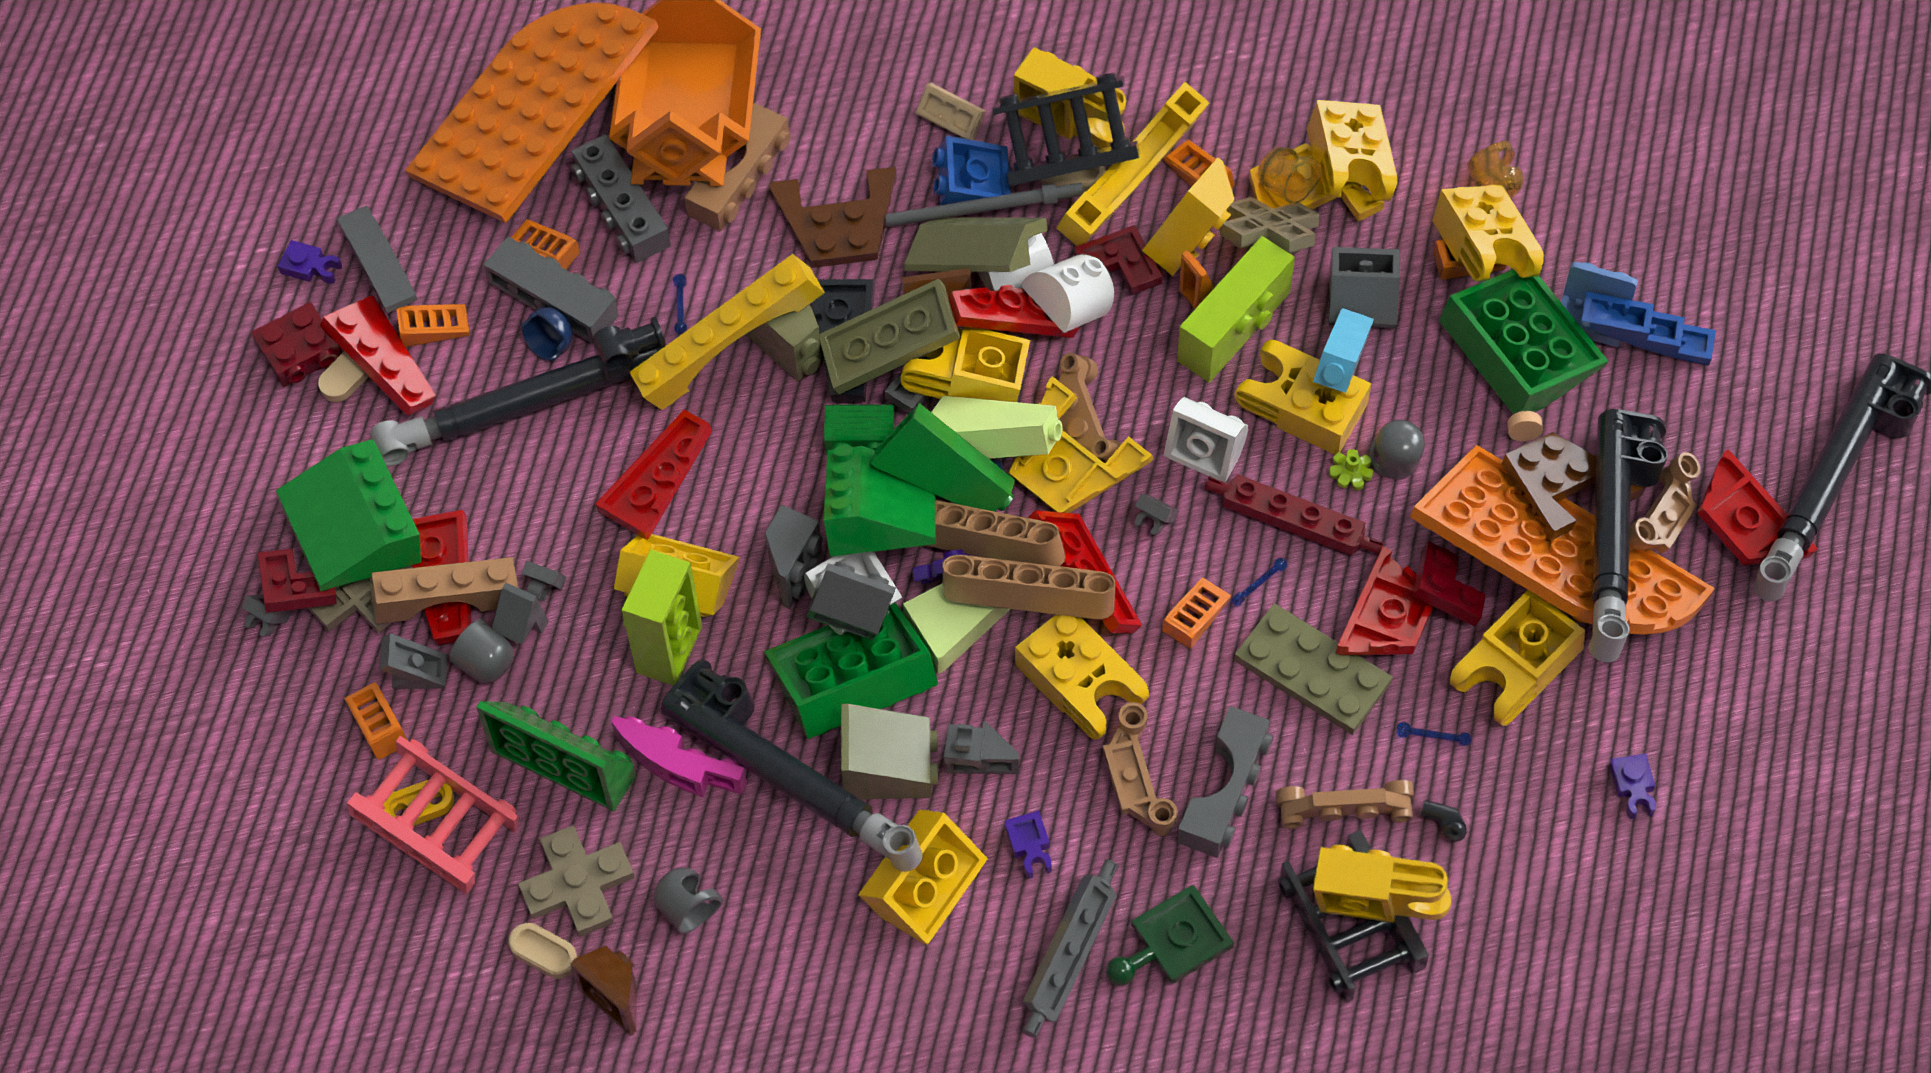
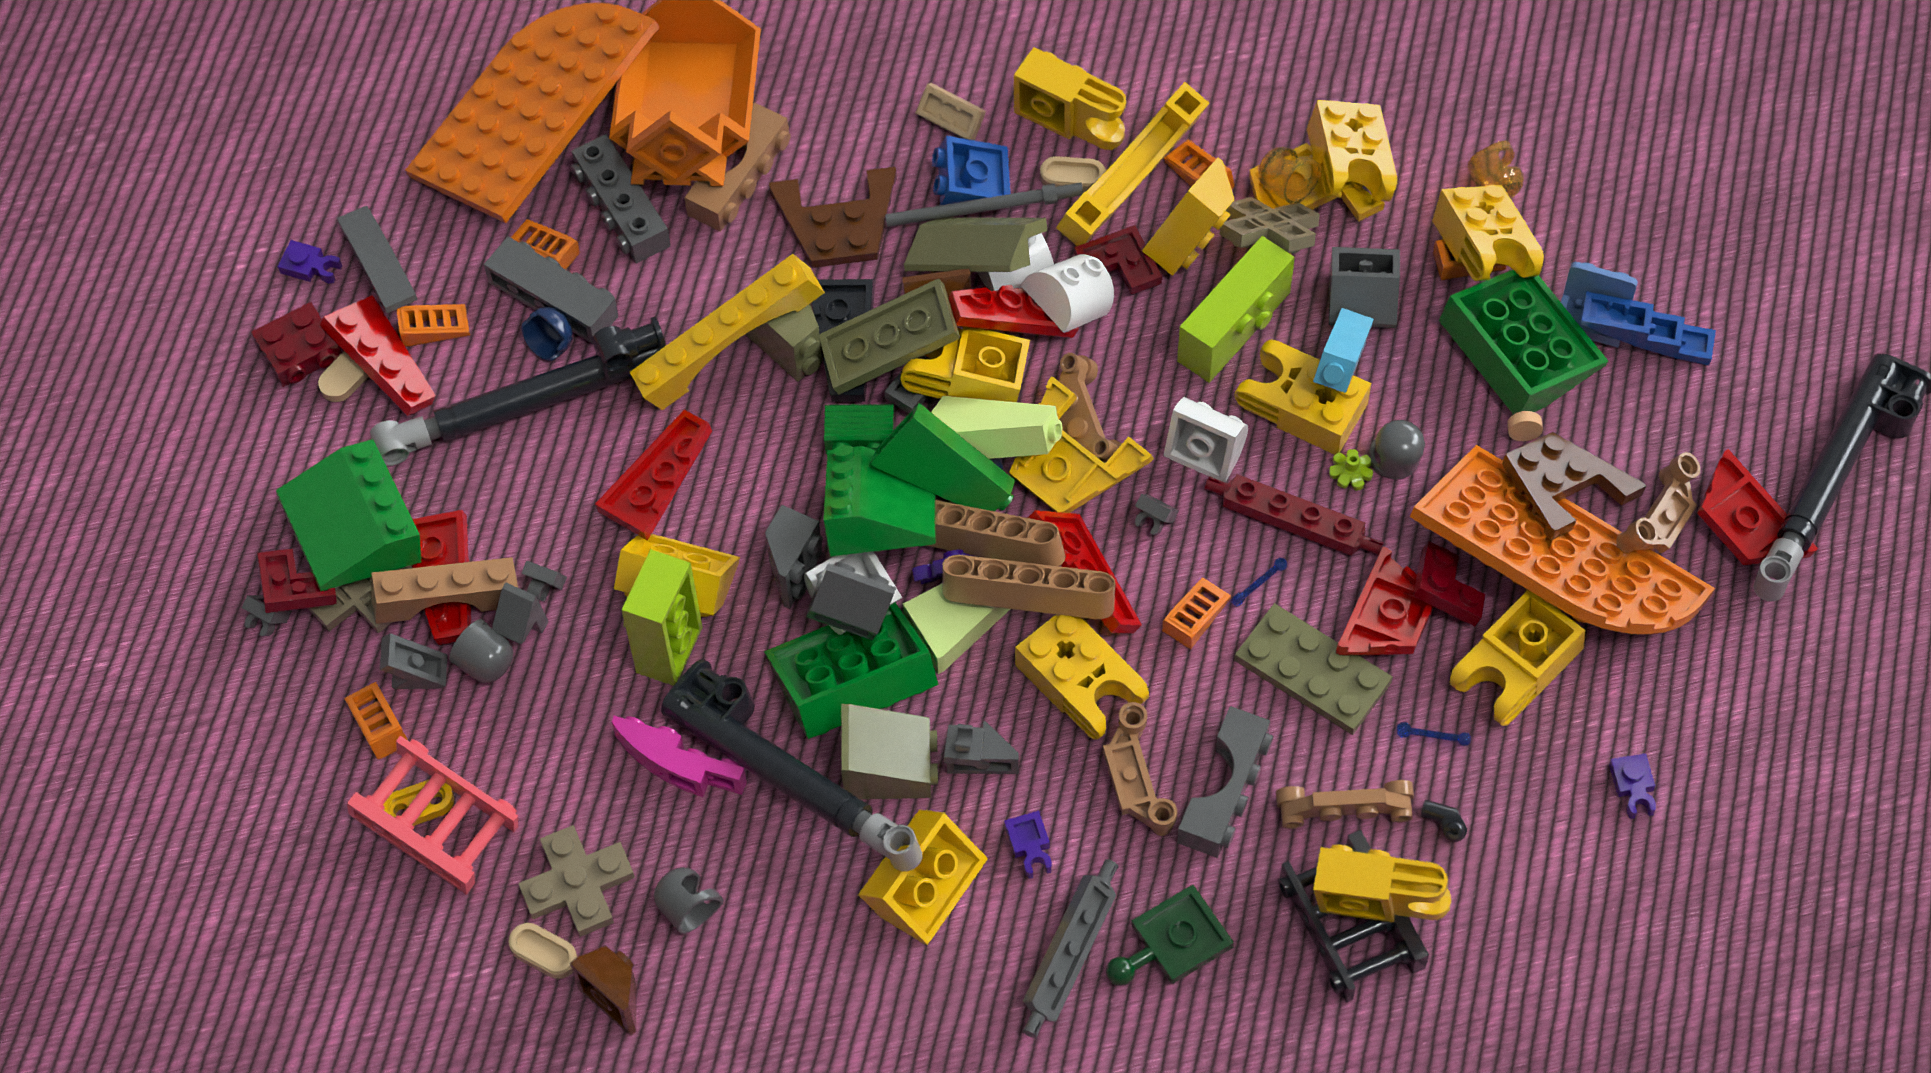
(556, 753): green slope -> none
(680, 282): clear blue hinge -> none
(1088, 154): black fence -> none
(1194, 280): orange slope -> none
(1624, 457): black piece -> none

